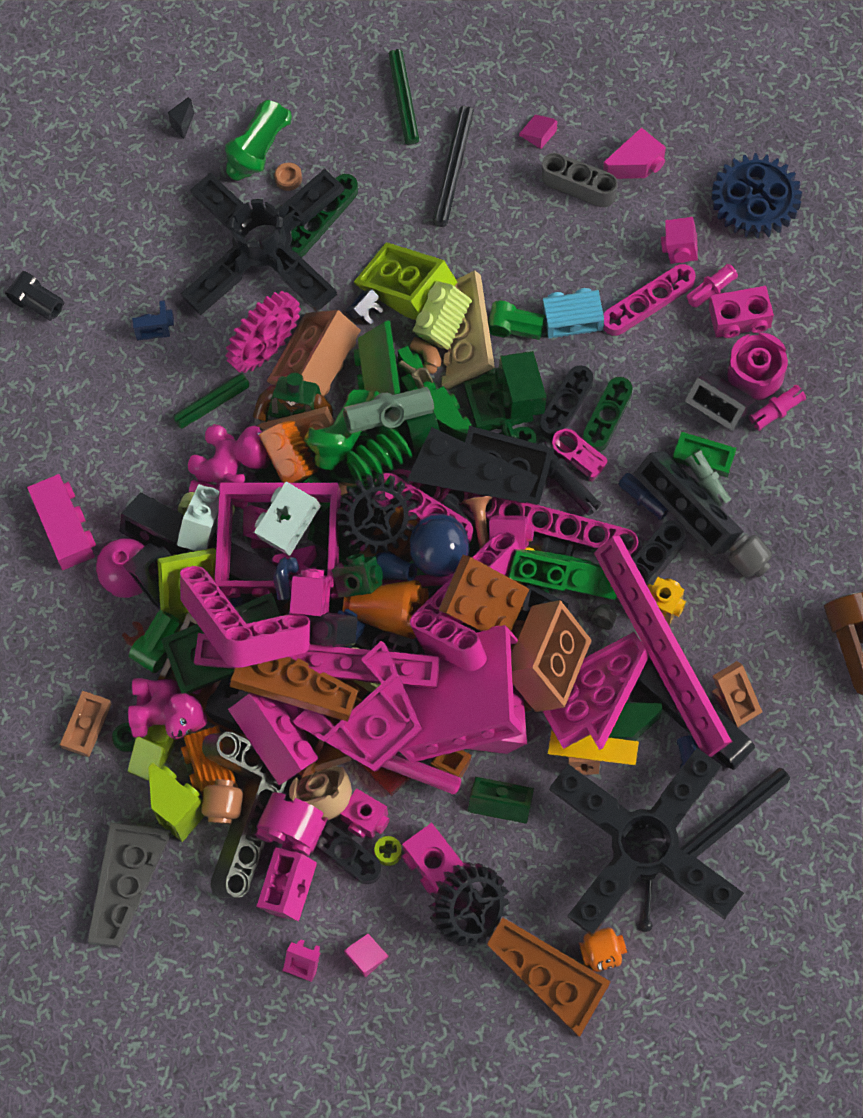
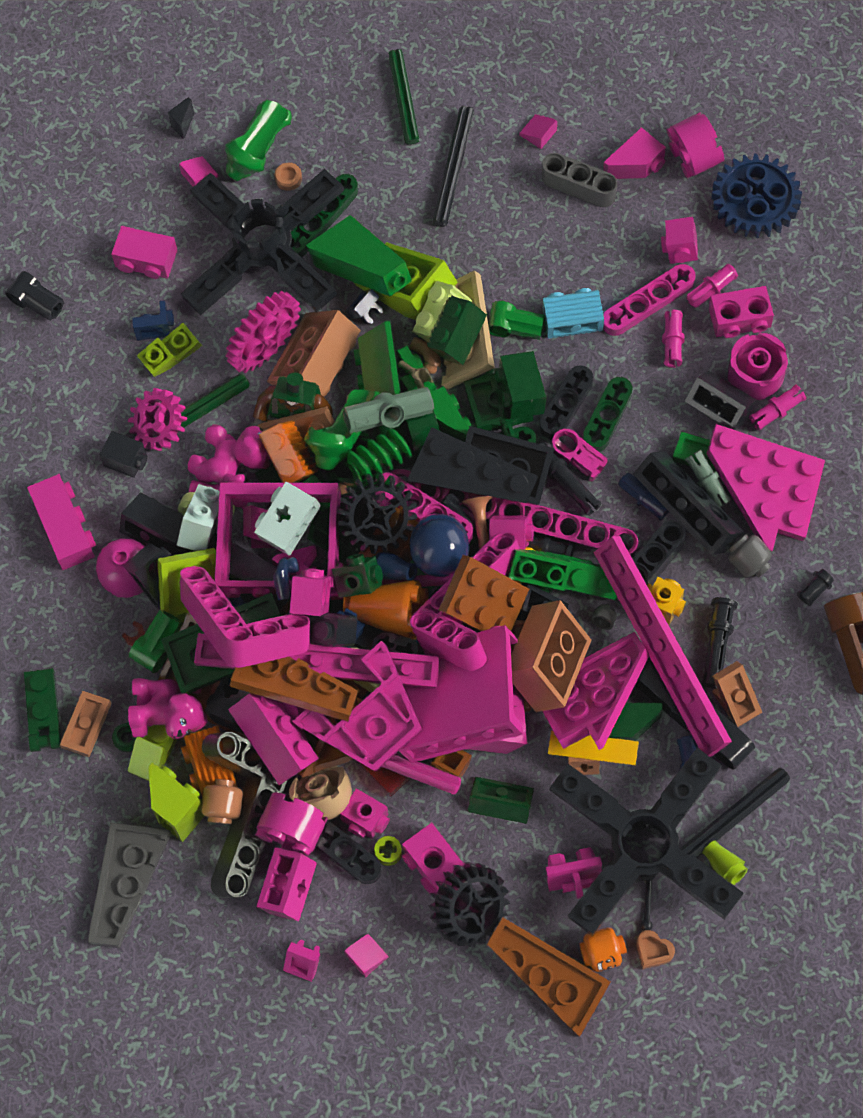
(42, 709): none -> dark green plate
(123, 454): none -> black brick
(144, 252): none -> dark pink brick
(157, 419): none -> dark pink gear
(166, 353): none -> lime slope
(196, 169): none -> dark pink slope
(359, 257): none -> green slope
(457, 330): none -> dark green brick
(573, 875): none -> dark pink hips
(653, 950): none -> nougat tile
(673, 338): none -> dark pink pin
(696, 144): none -> dark pink brick
(719, 630): none -> black pin
(725, 862): none -> lime cone
(767, 481): none -> dark pink wing
(815, 587): none -> black pin

